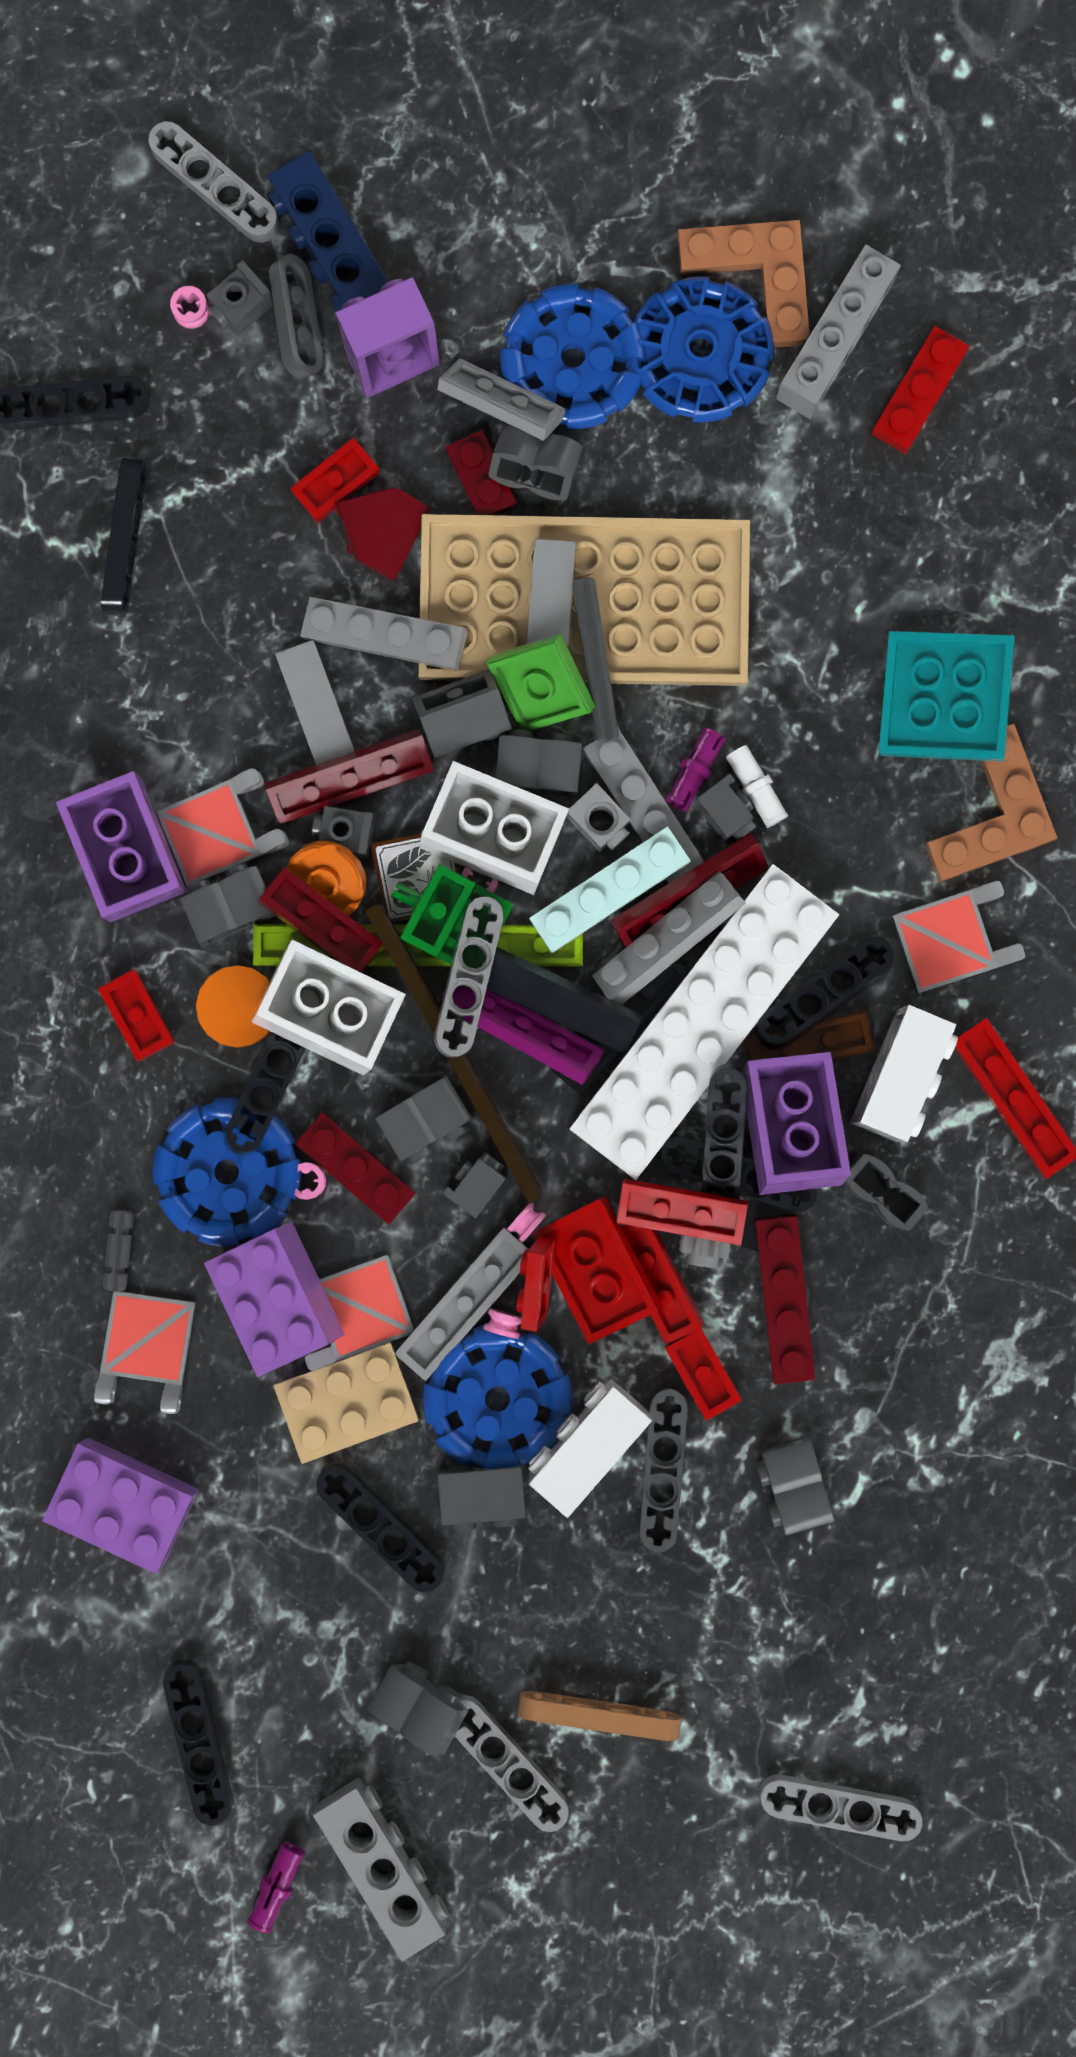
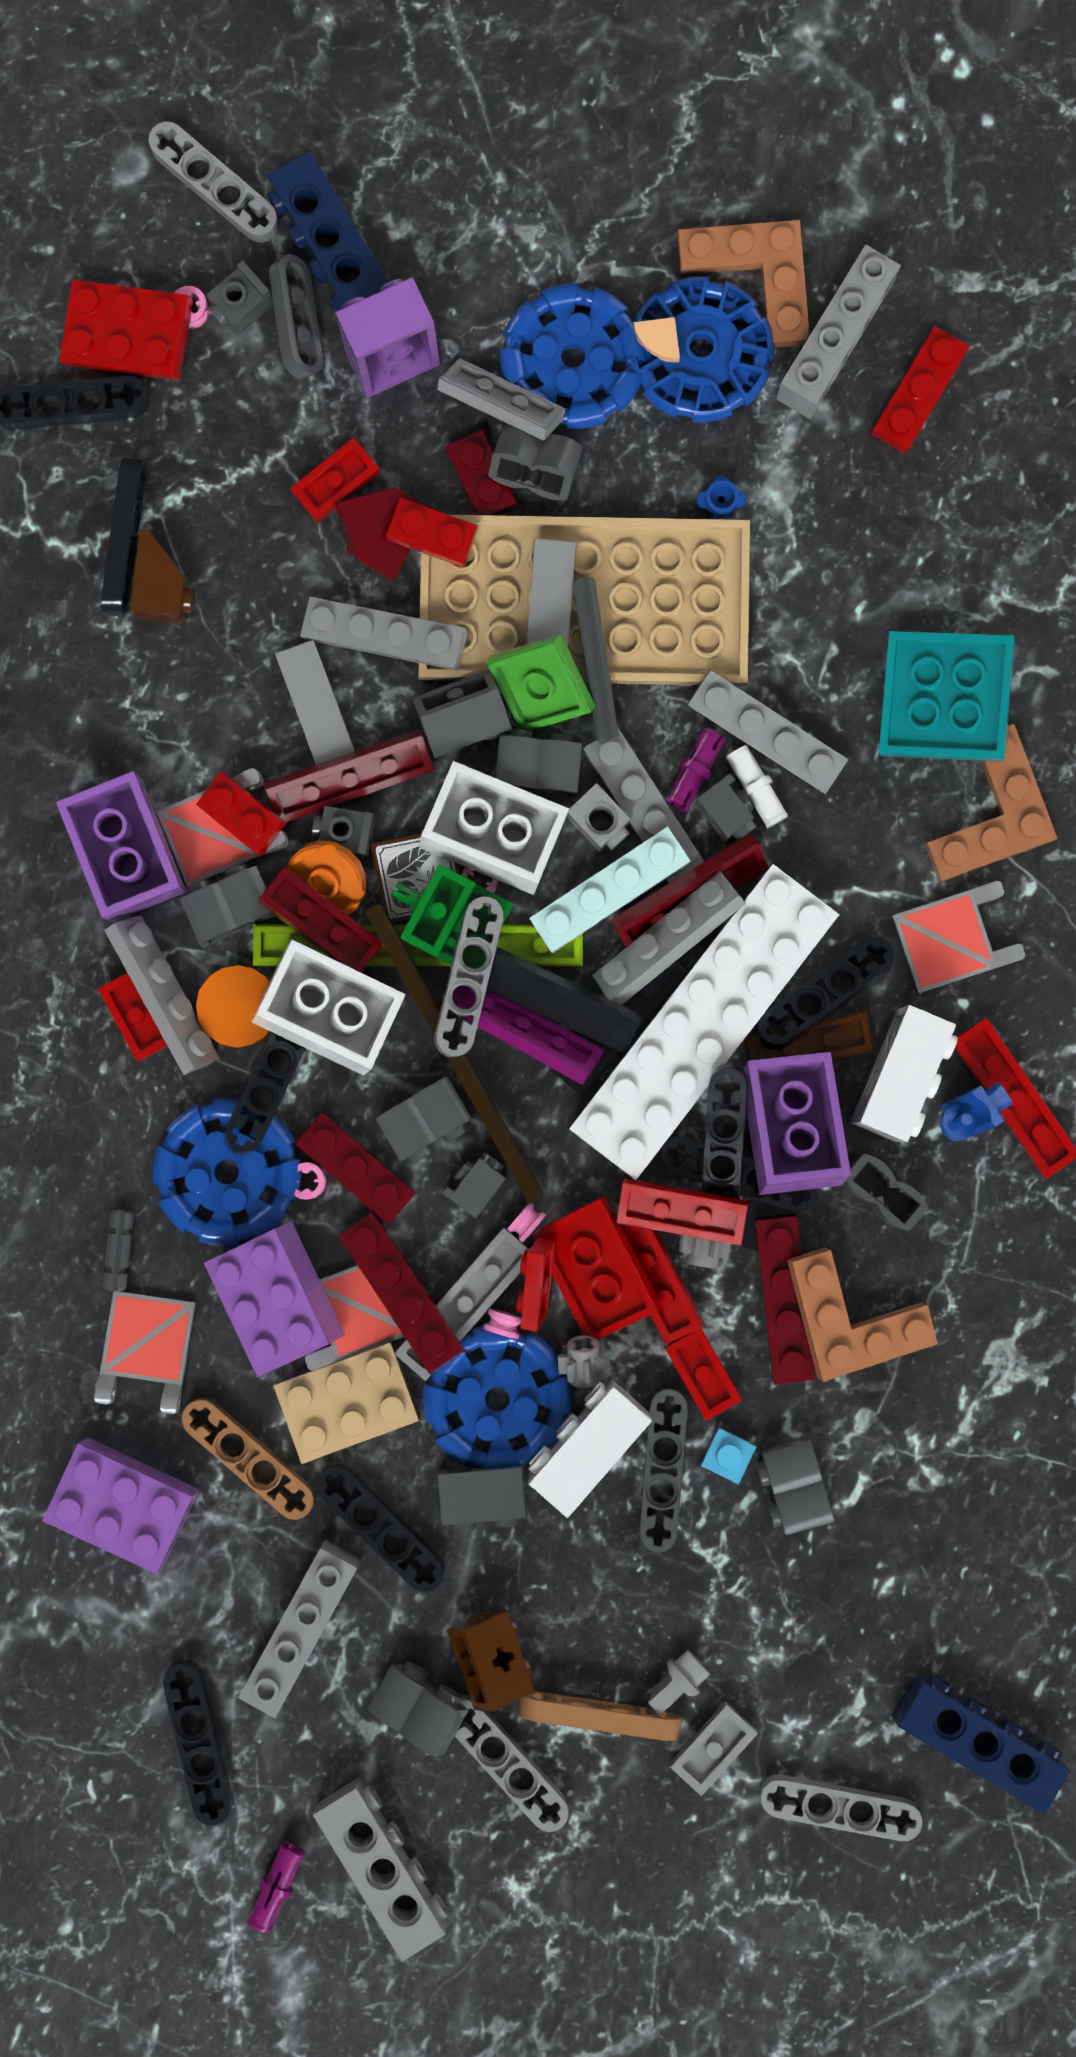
(126, 330): none -> red plate
(159, 587): none -> reddish brown slope
(162, 994): none -> light grey plate
(241, 813): none -> red plate
(253, 1452): none -> medium nougat beam
(300, 1628): none -> light grey brick
(402, 1293): none -> dark red plate
(432, 532): none -> red plate
(491, 1660): none -> reddish brown brick
(583, 1361): none -> light grey gear
(659, 338): none -> light nougat tile
(683, 1677): none -> light grey piece
(713, 1748): none -> light grey plate
(721, 488): none -> blue plate
(728, 1455): none -> medium azure plate
(767, 731): none -> light grey plate
(843, 1347): none -> nougat plate
(973, 1112): none -> blue hips
(1033, 1784): none -> dark blue brick

